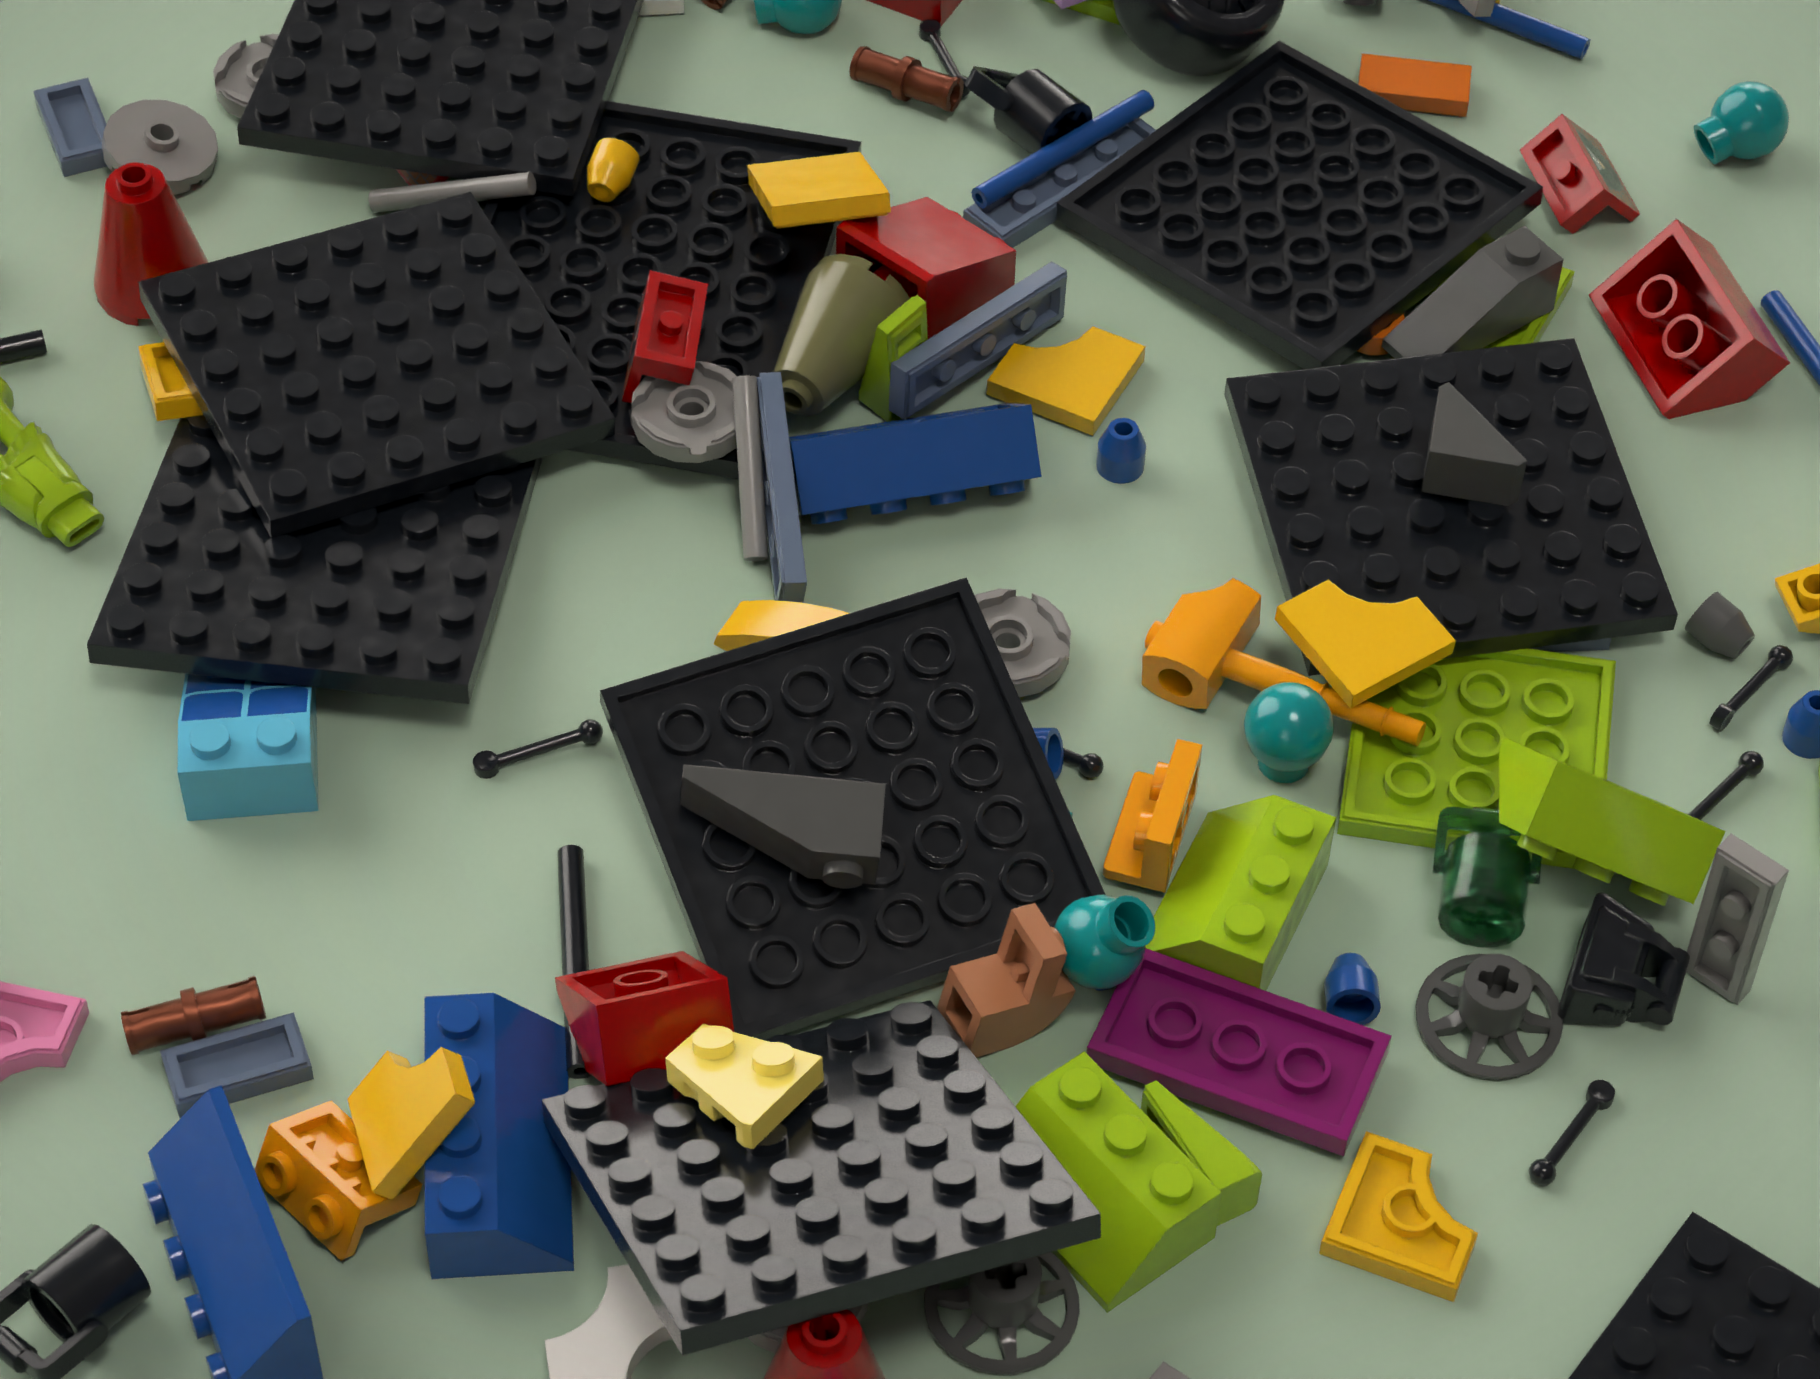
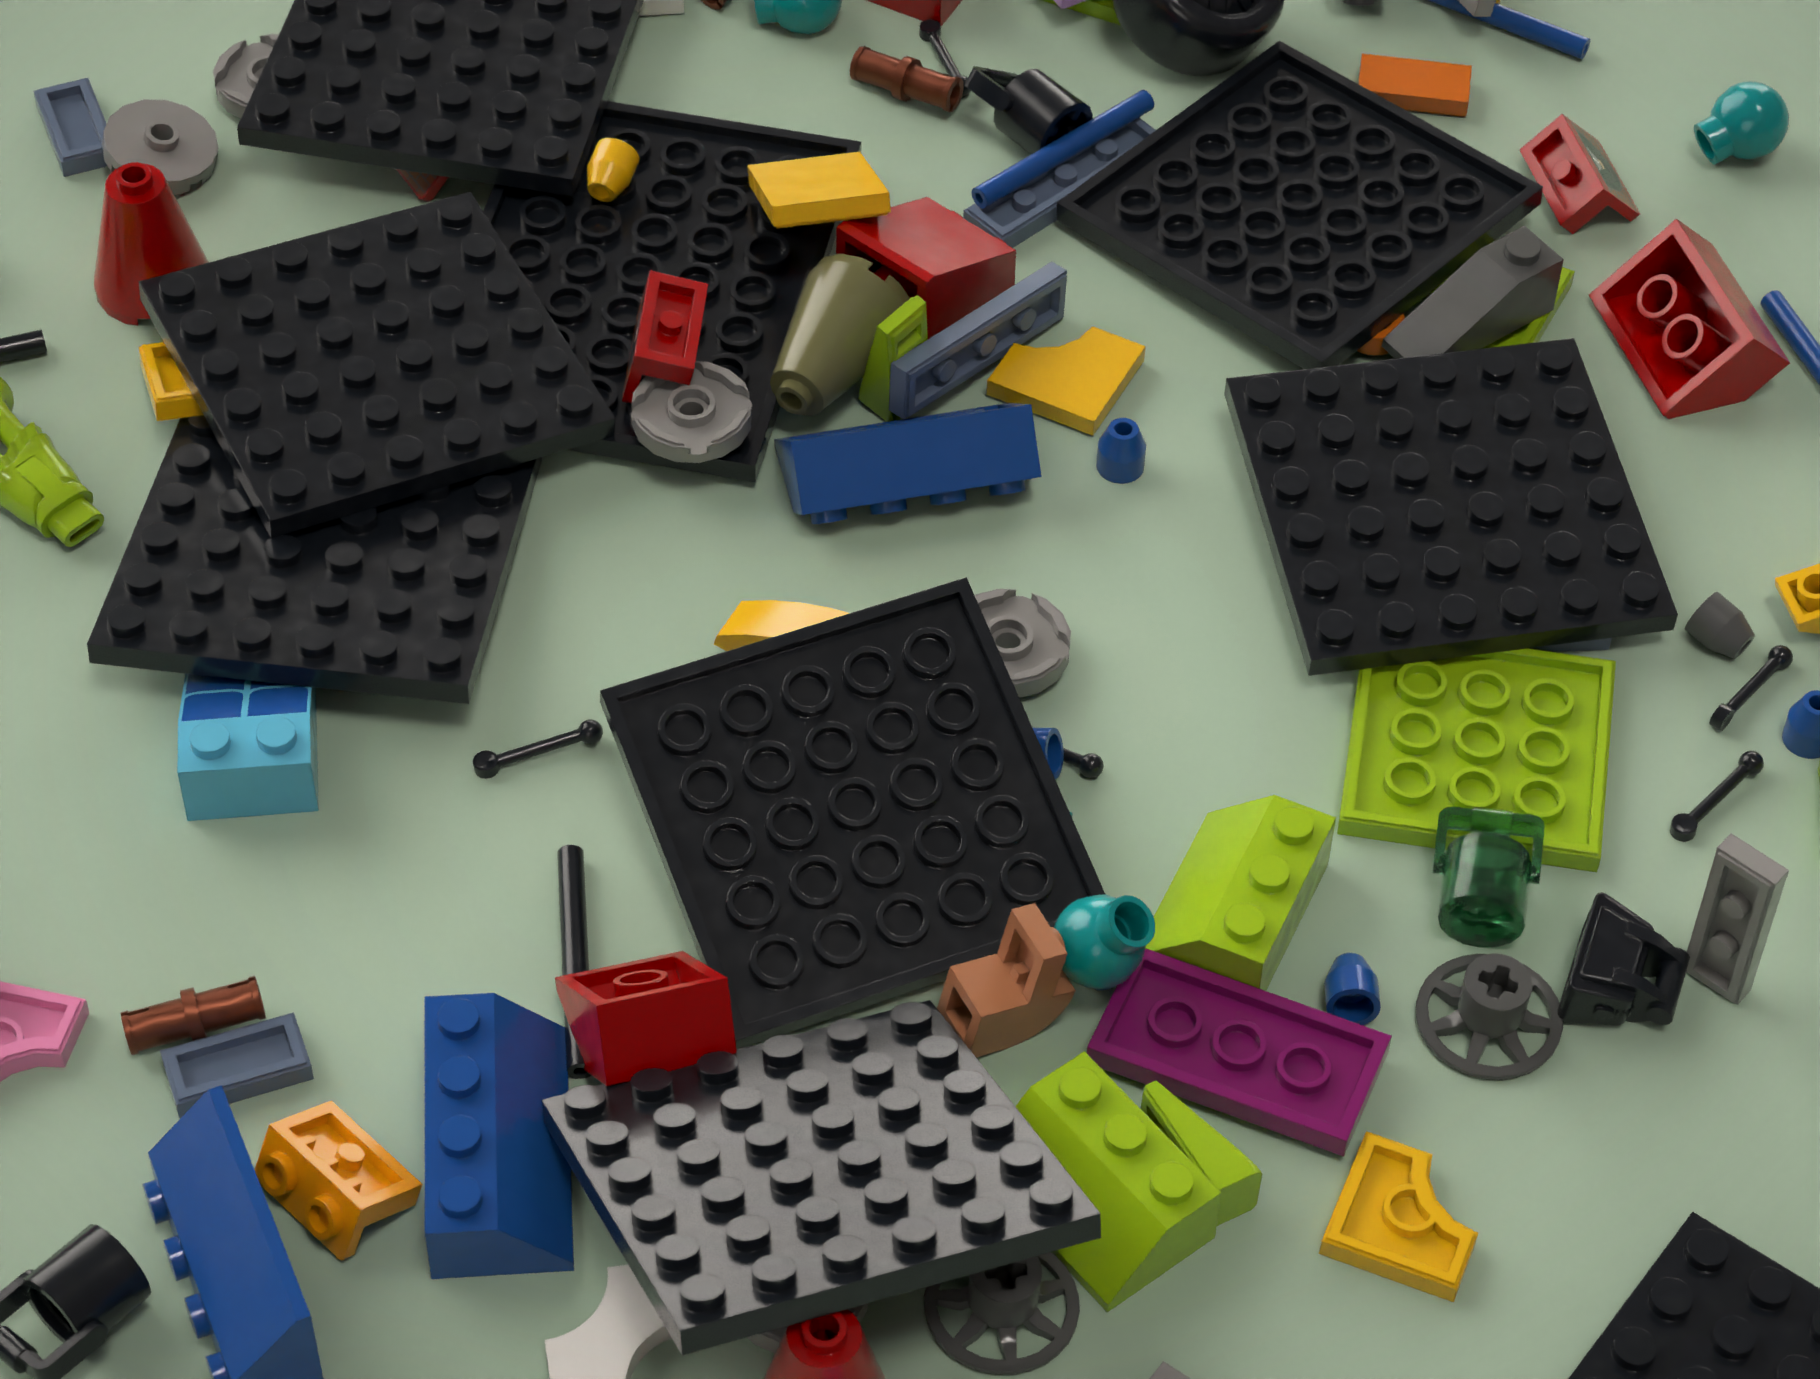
(407, 1114): yellow tile -> none
(481, 188): light grey bar -> none
(743, 1079): light yellow wing -> none
(750, 468): light grey bar -> none
(780, 493): sand blue tile -> none
(805, 822): dark grey slope -> none
(1154, 820): light orange bracket -> none
(1205, 645): light orange piece -> none
(1288, 730): teal piece -> none
(1363, 643): yellow tile -> none
(1469, 455): dark grey slope -> none
(1598, 1097): black hinge -> none
(1603, 826): lime slope -> none

